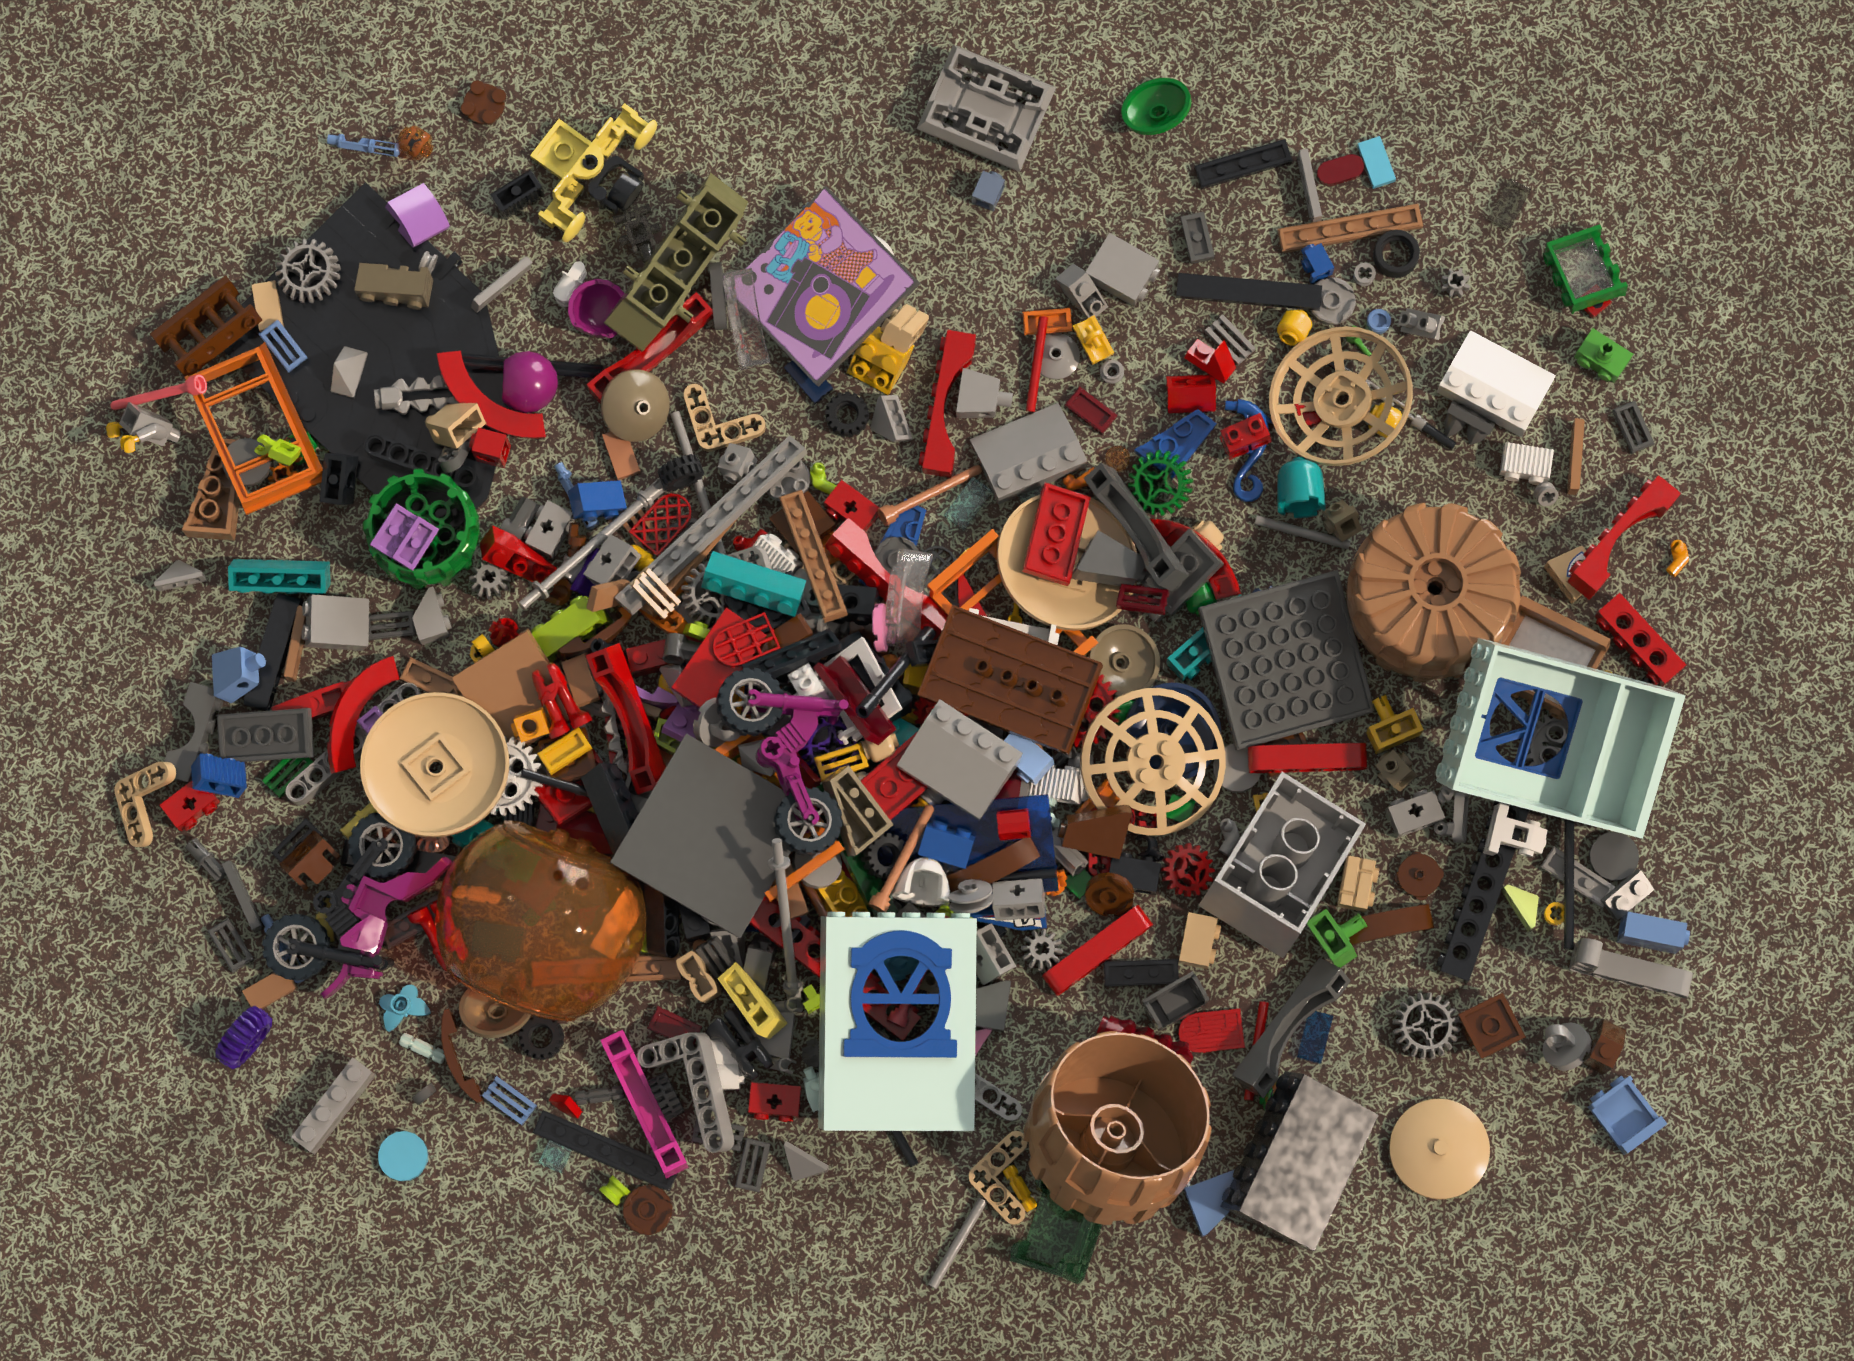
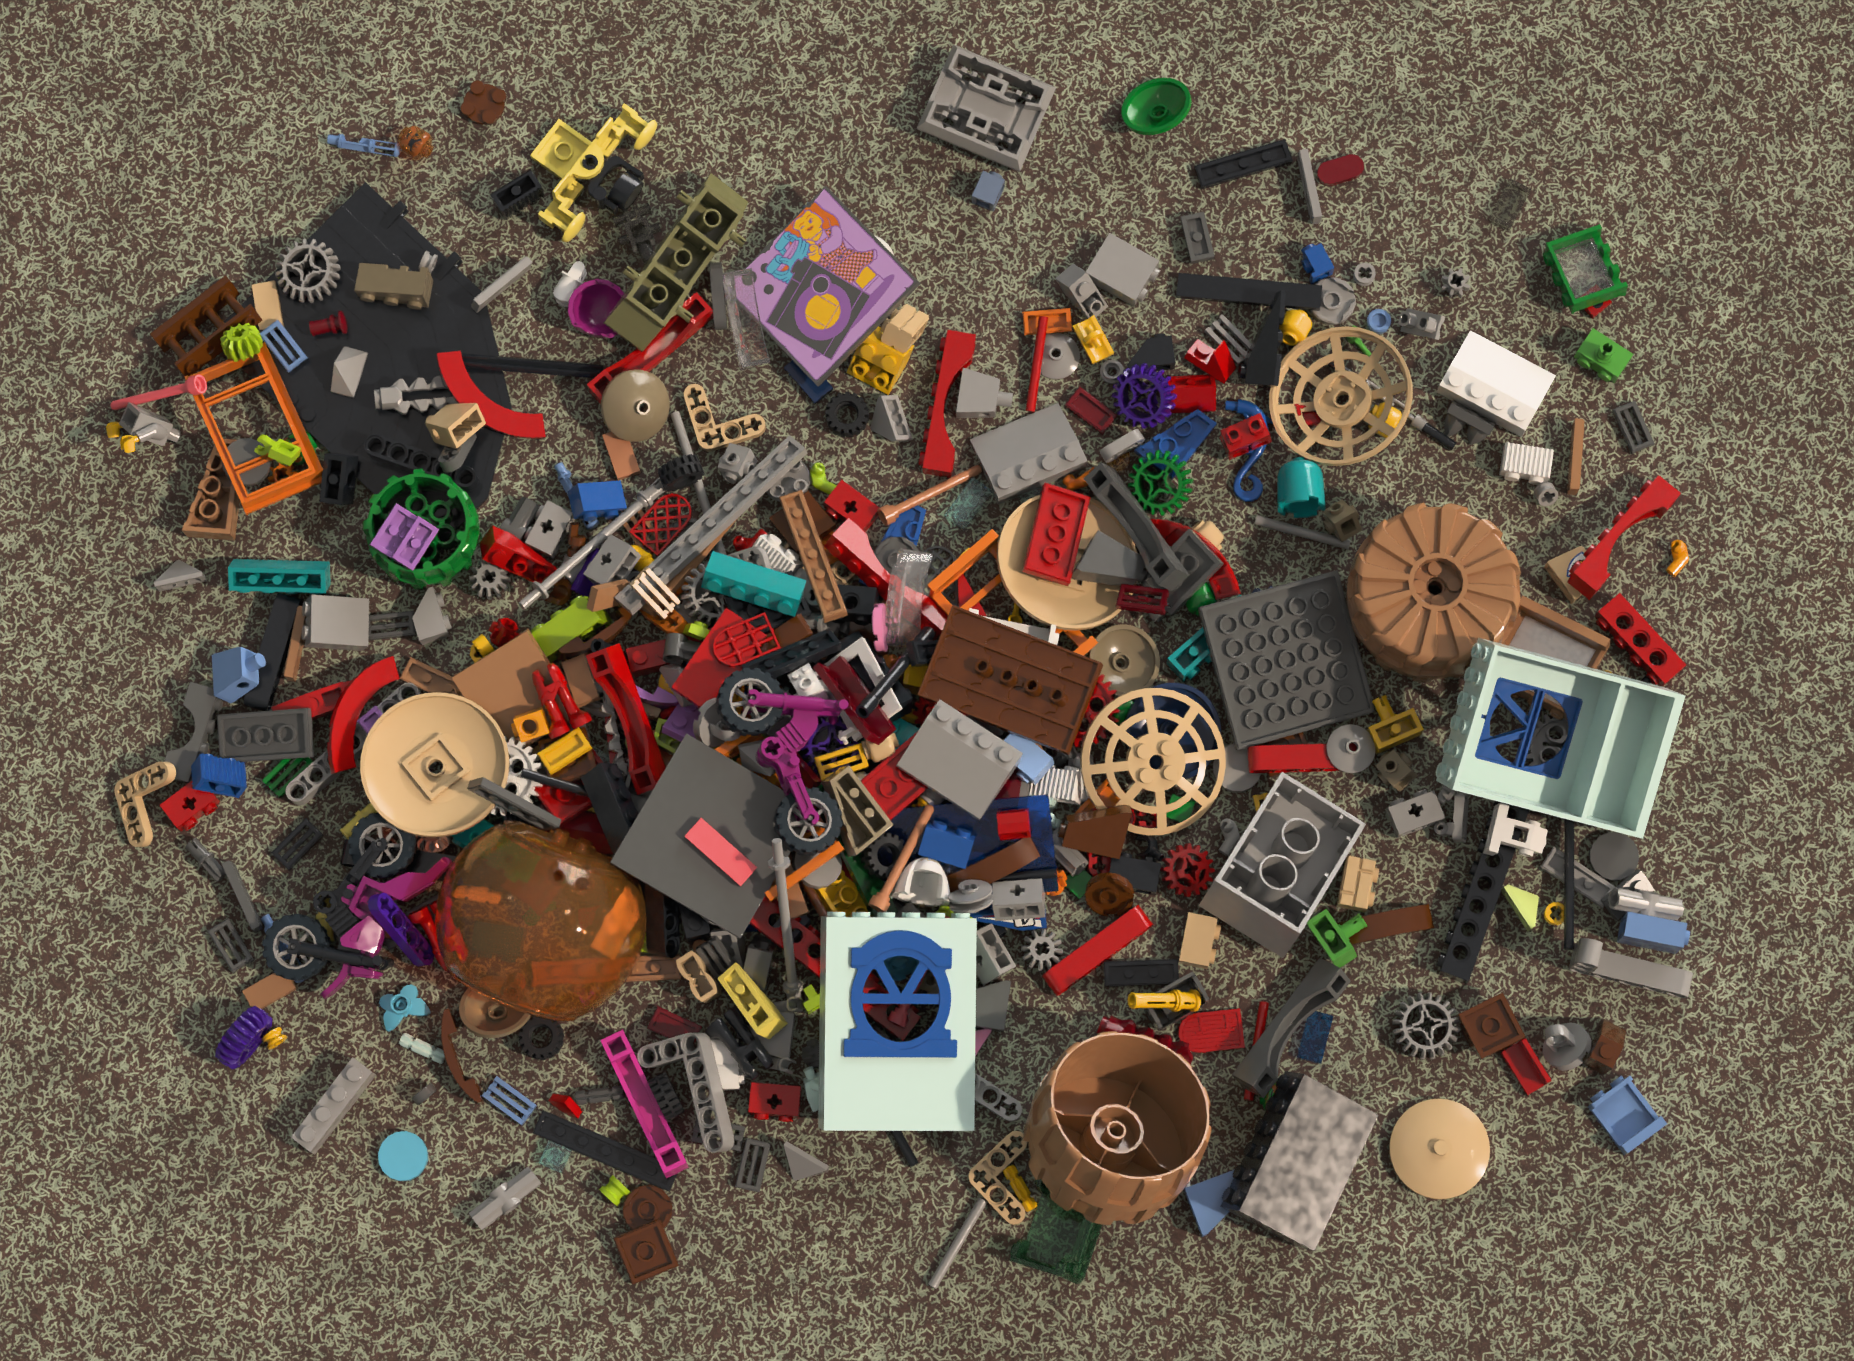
(241, 342): none -> lime gear
(274, 1038): none -> yellow bush
(308, 859): reddish brown panel -> none
(330, 324): none -> dark red pin
(383, 910): none -> dark purple beam
(418, 215): medium lavender slope -> none
(490, 447): red brick -> none
(505, 1198): none -> light grey piece
(513, 804): none -> dark grey tile
(528, 382): magenta cylinder -> none
(646, 1251): none -> reddish brown tile
(720, 852): none -> coral tile
(1122, 445): none -> light grey beam
(1138, 387): none -> dark purple gear
(1155, 351): none -> black slope
(1174, 1000): none -> yellow pin
(1262, 362): none -> black wedge
(1342, 756): none -> light grey dish
(1350, 228): medium nougat tile -> none
(1376, 162): medium azure tile -> none
(1391, 271): black tyre -> none
(1419, 875): reddish brown piece -> none
(1526, 1066): none -> red panel
(1645, 903): none -> light grey piece

